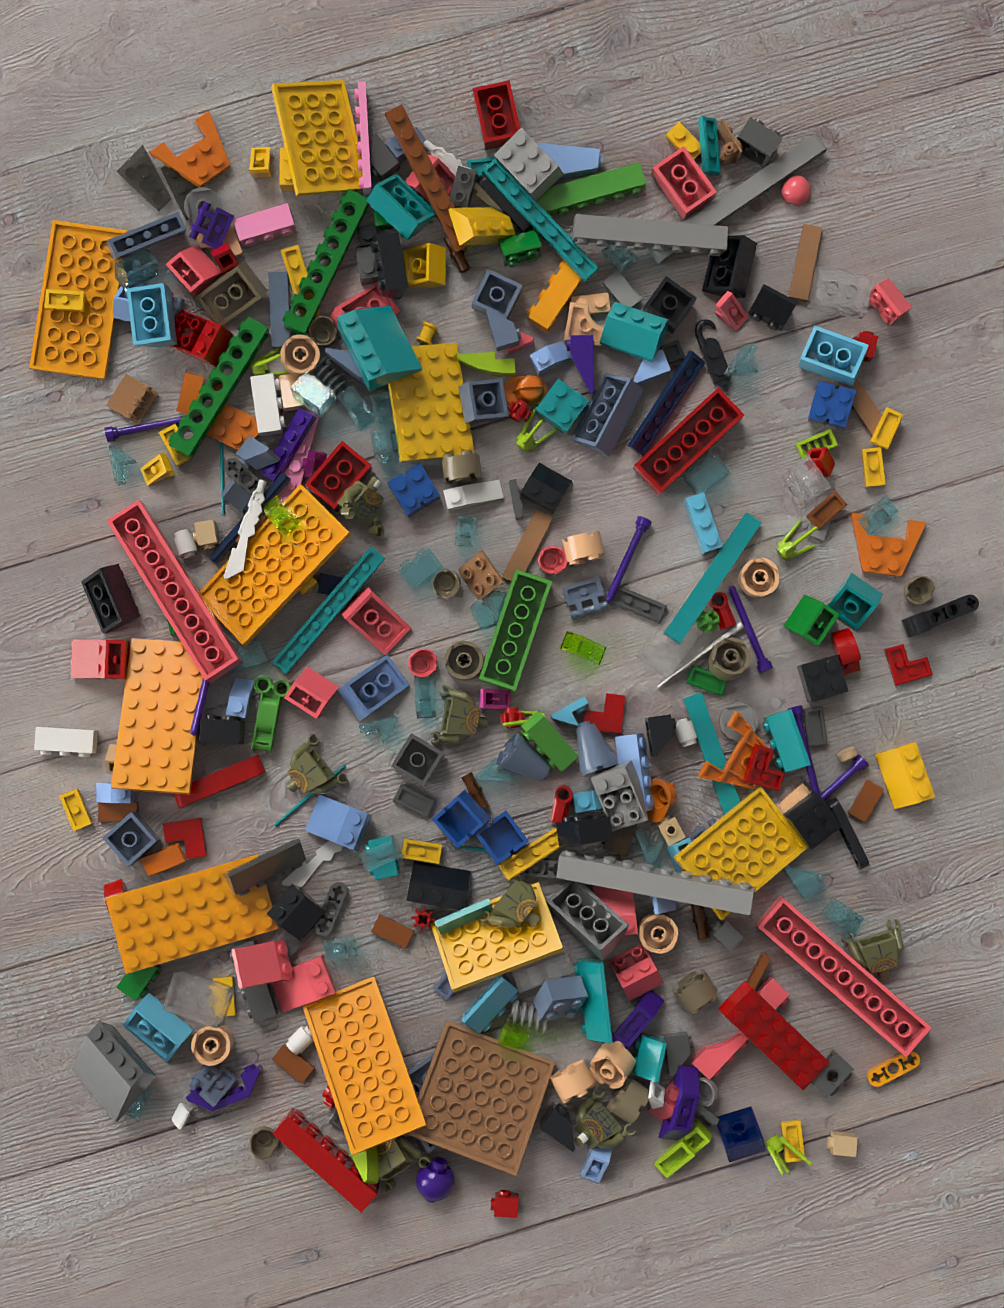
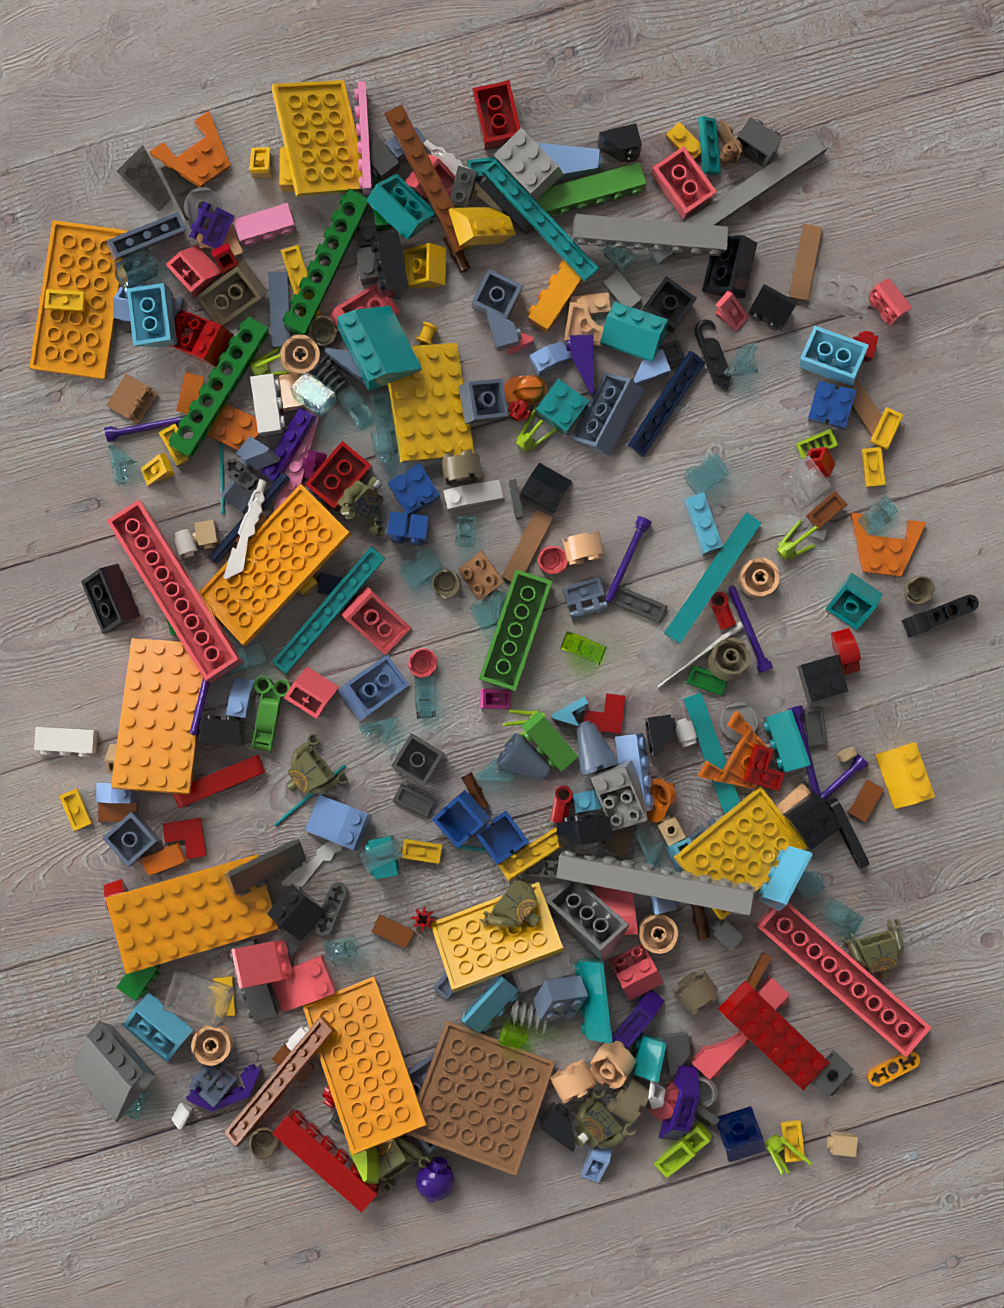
(100, 659): slope -> none
(279, 1081): none -> plate
(280, 515): clear neon green slope -> none
(418, 528): none -> blue piece
(438, 885): black slope -> none
(458, 651): dark tan brick -> none
(459, 718): olive torso -> none
(463, 916): tile -> none
(487, 364): lime slope -> none
(505, 1204): red brick -> none
(512, 714): red gear -> none
(520, 248): green slope -> none
(621, 143): none -> black slope
(688, 441): red brick -> none
(708, 621): bright green gear -> none
(784, 877): none -> medium azure slope
(796, 190): coral hair -> none
(811, 620): green slope -> none
(903, 670): red tile -> none

